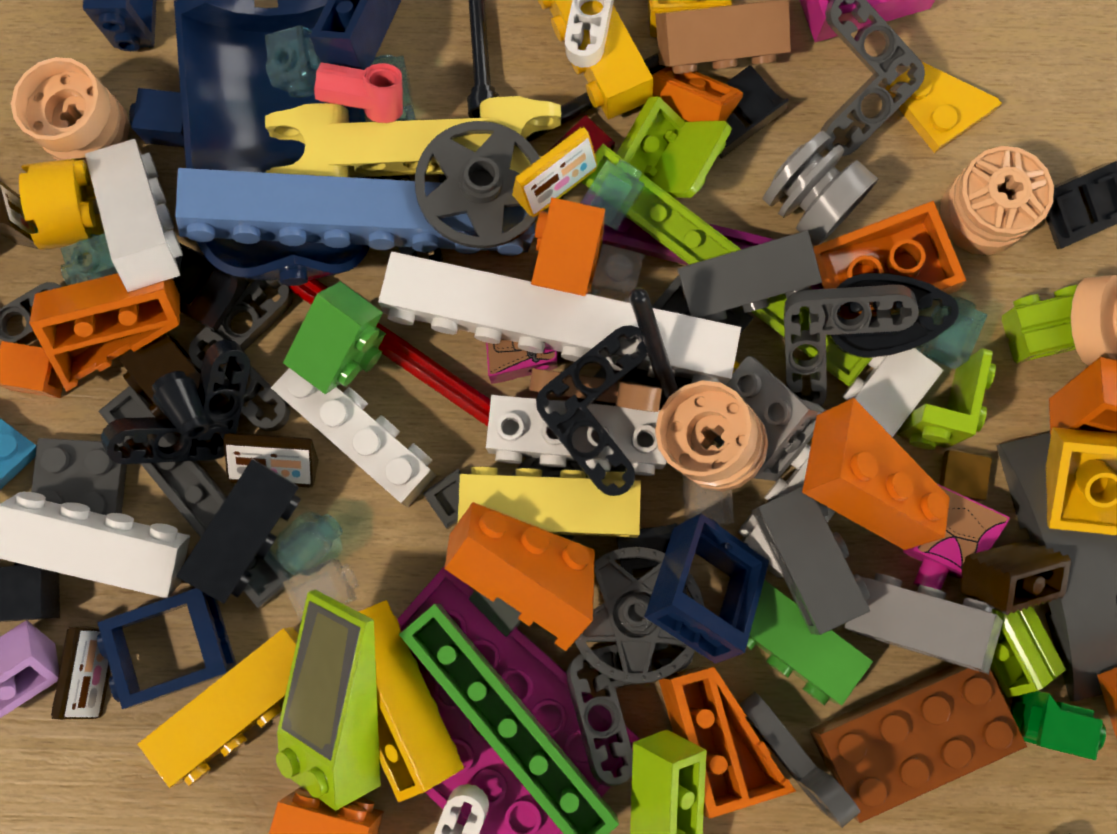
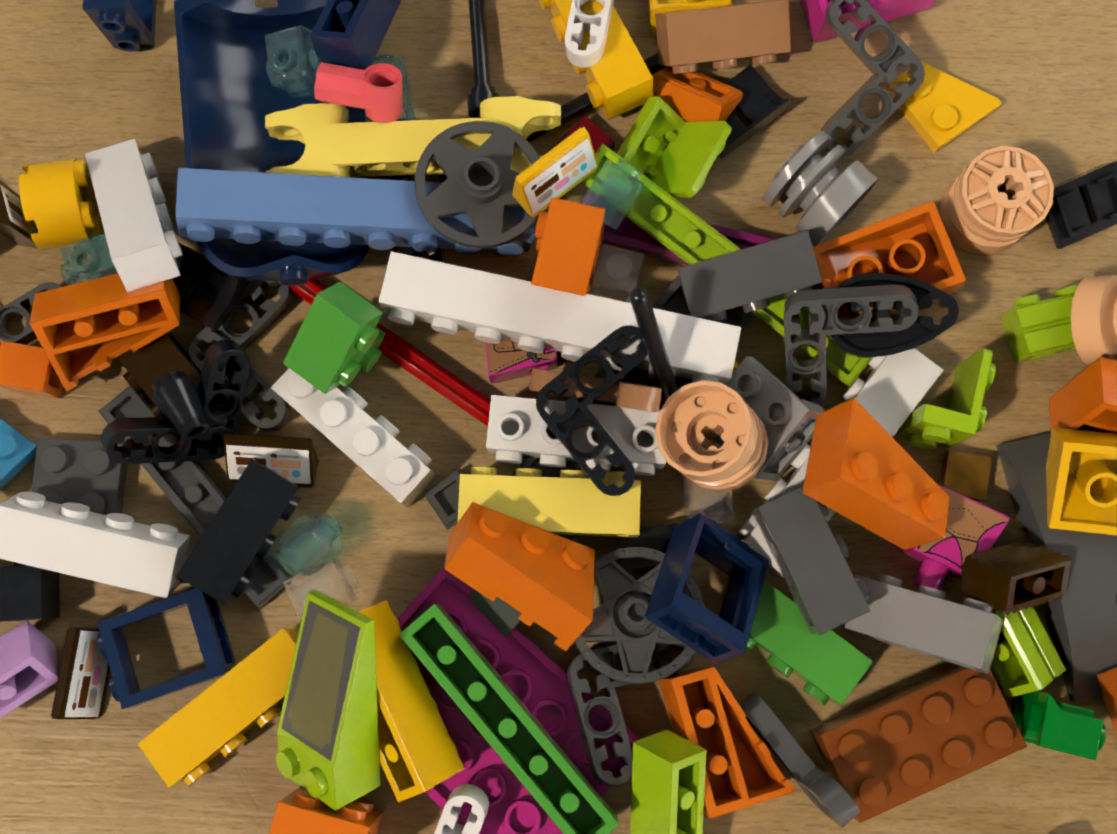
(68, 109): light nougat wheel -> none
(158, 117): dark blue brick -> none
(957, 342): clear light blue brick -> none

